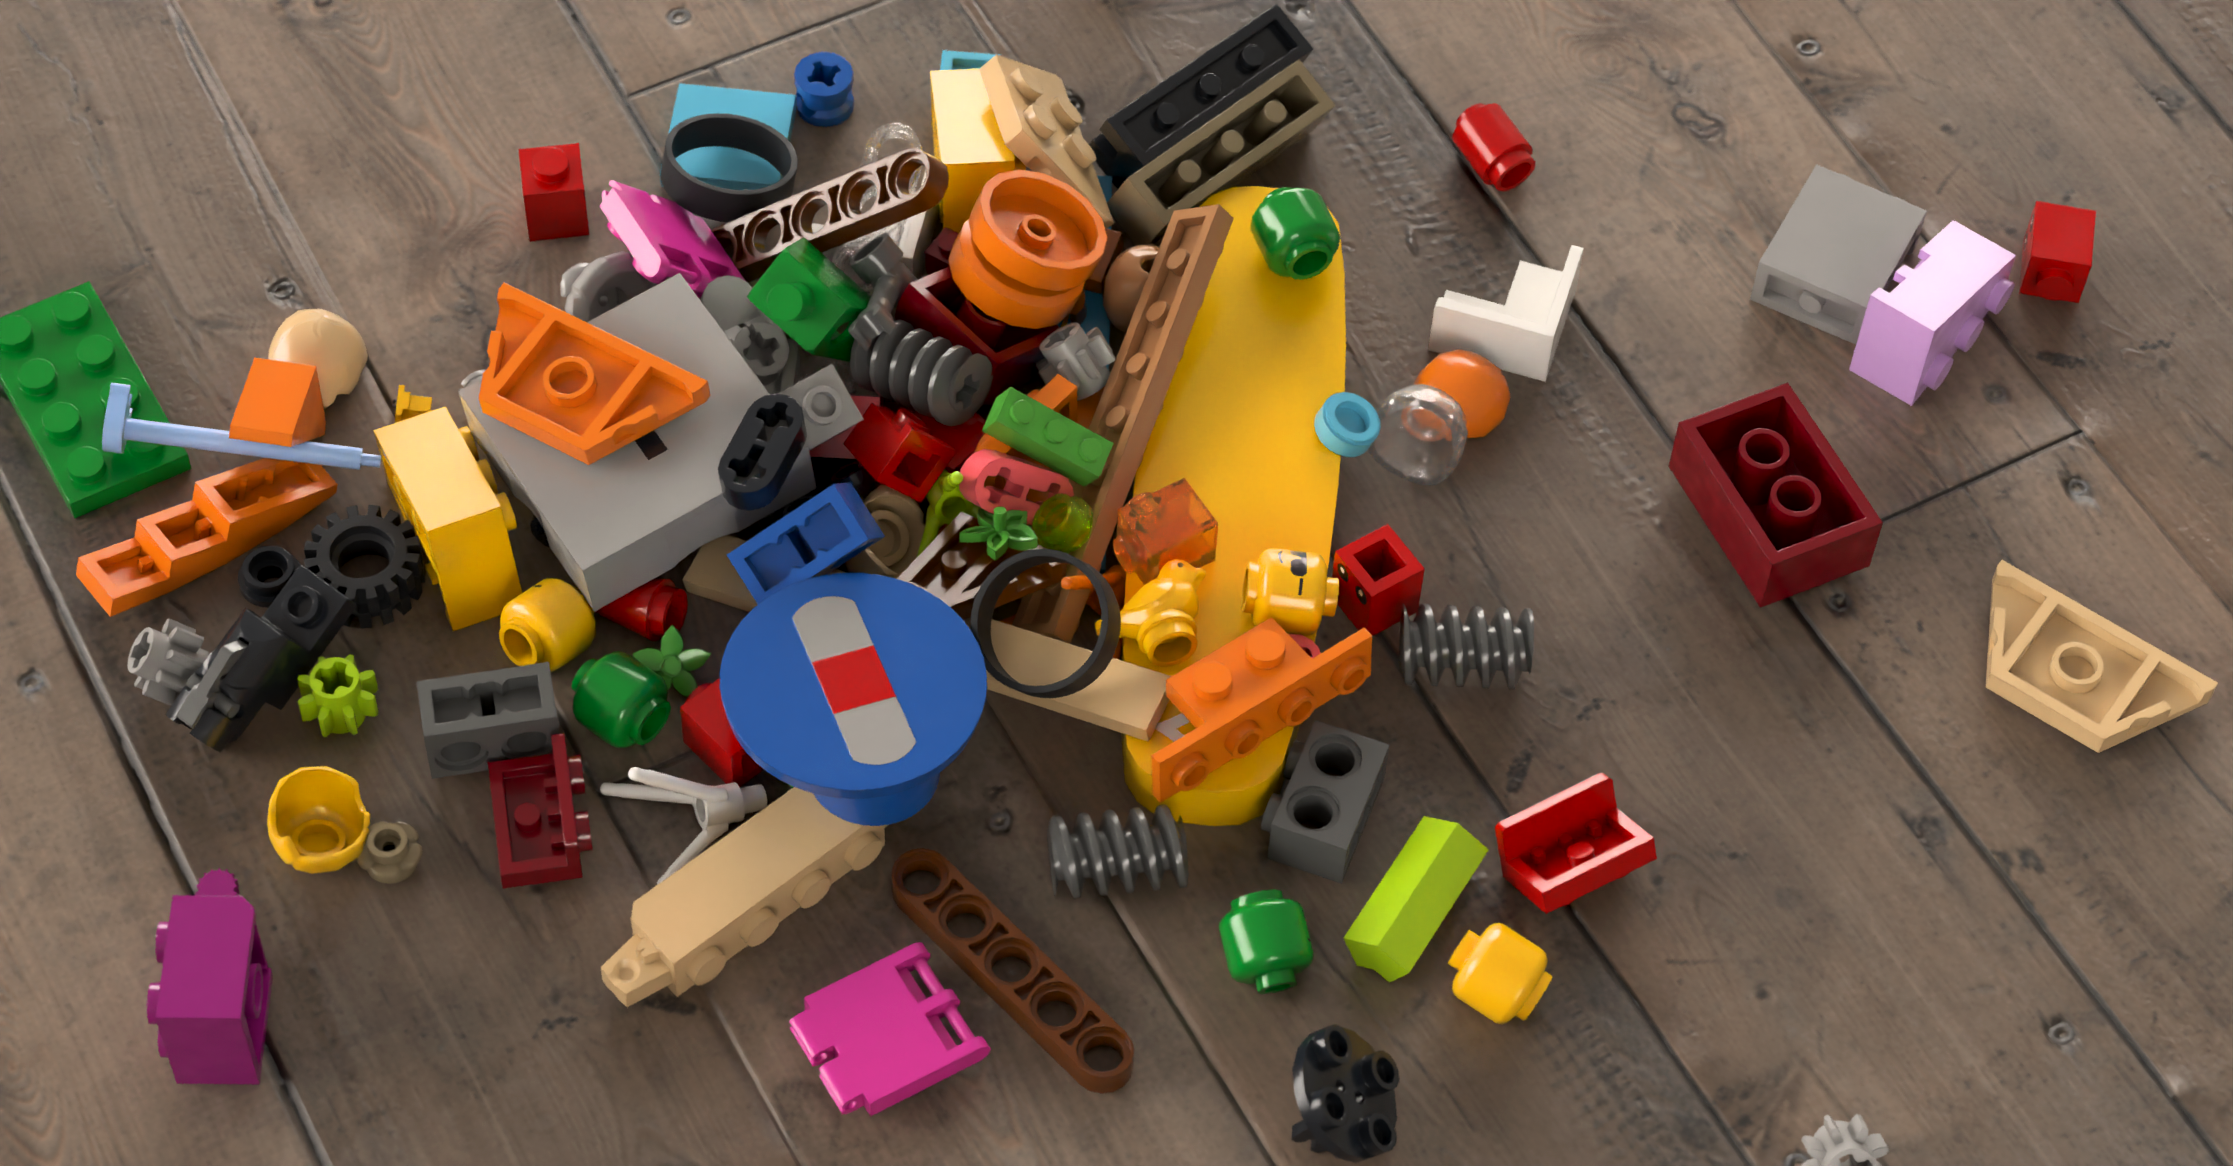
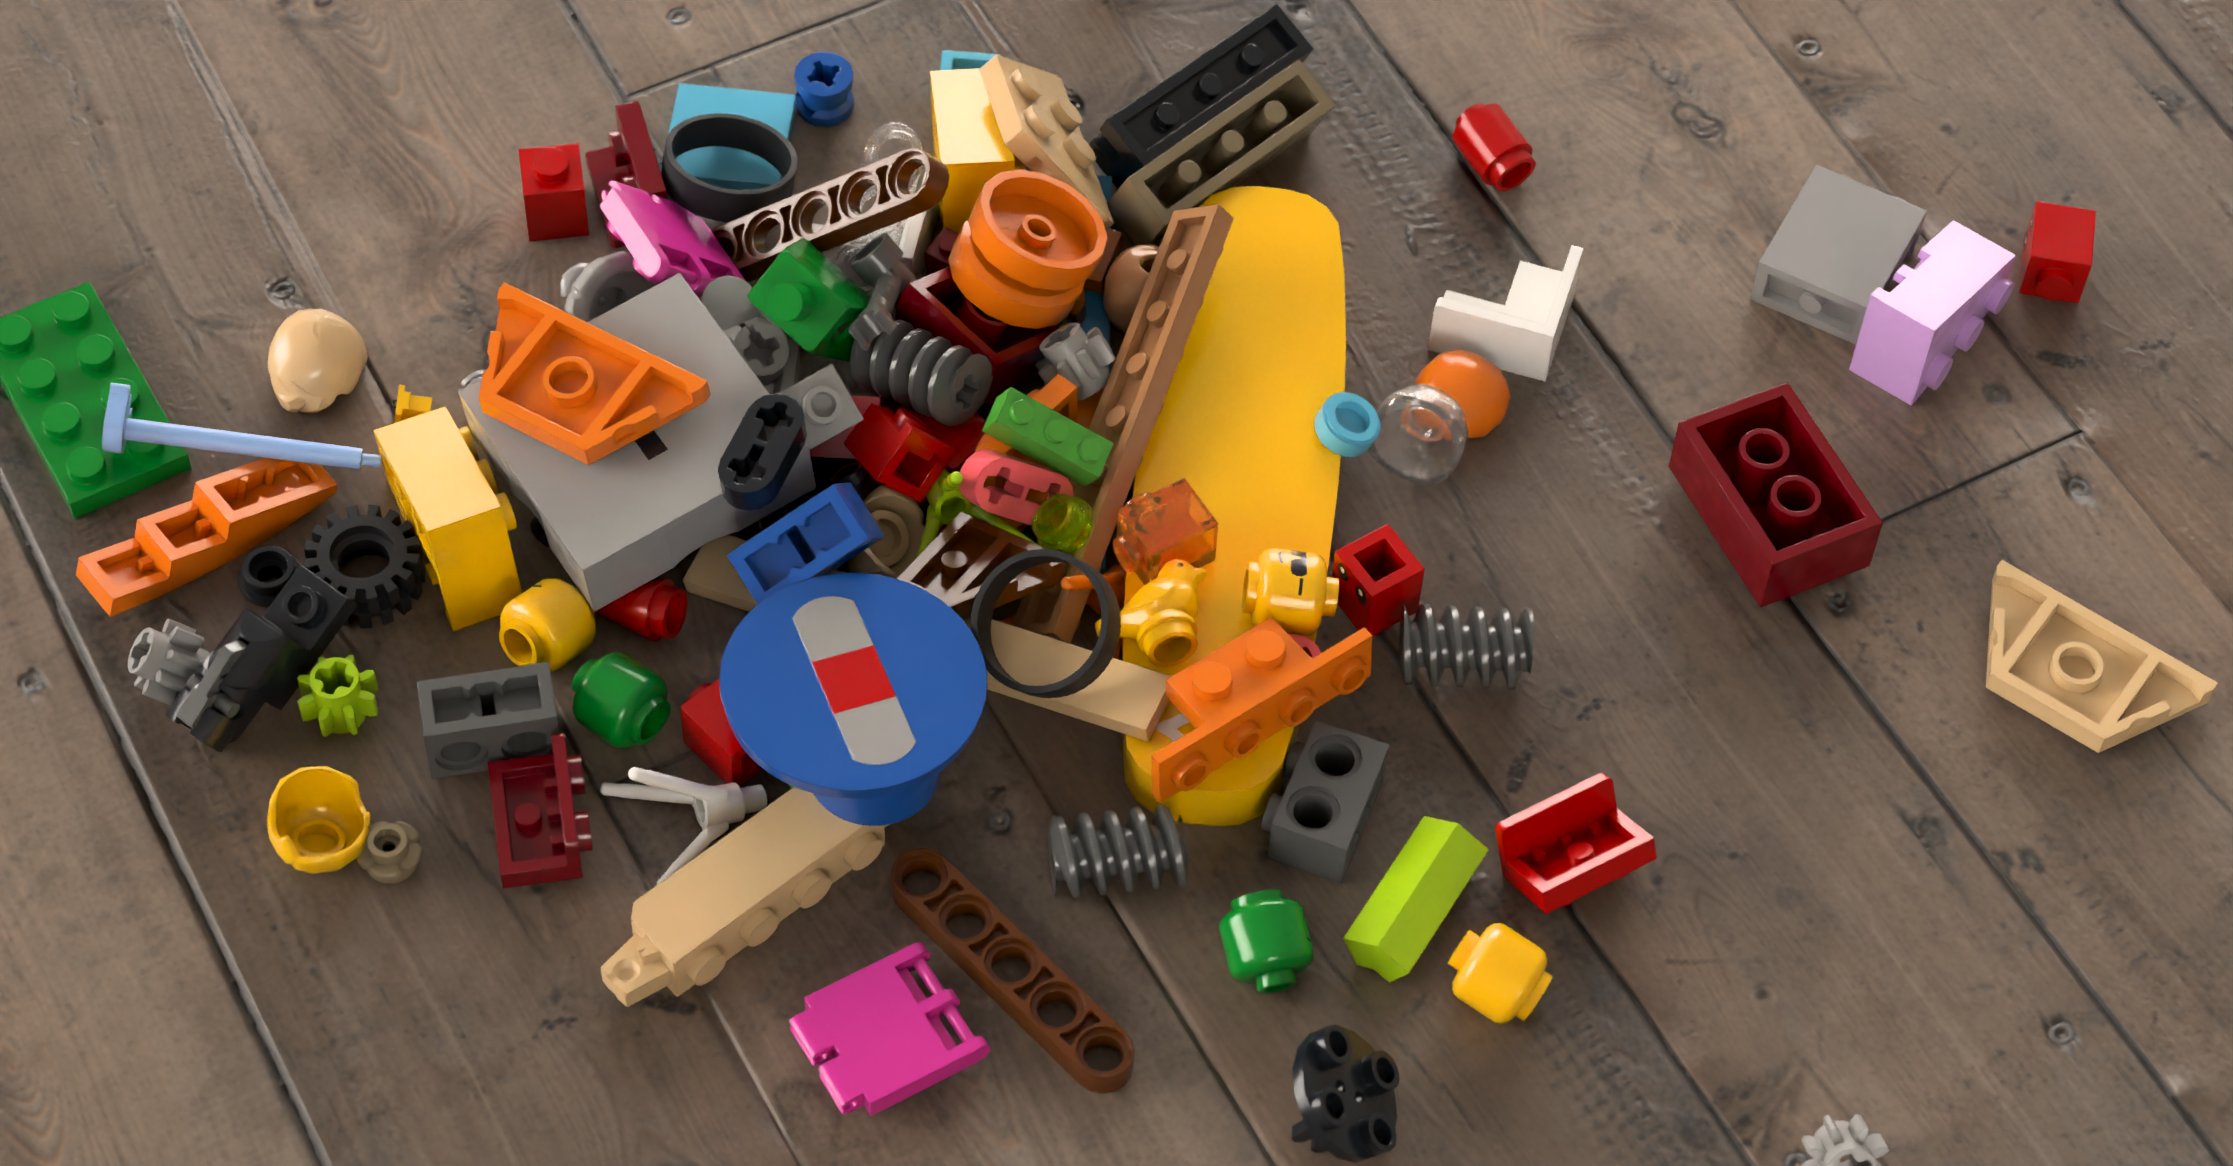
(211, 986): magenta hinge -> none
(279, 404): orange slope -> none
(627, 160): none -> dark red bracket
(672, 663): bright green plant -> none
(1001, 531): bright green plant -> none
(1295, 232): green head -> none

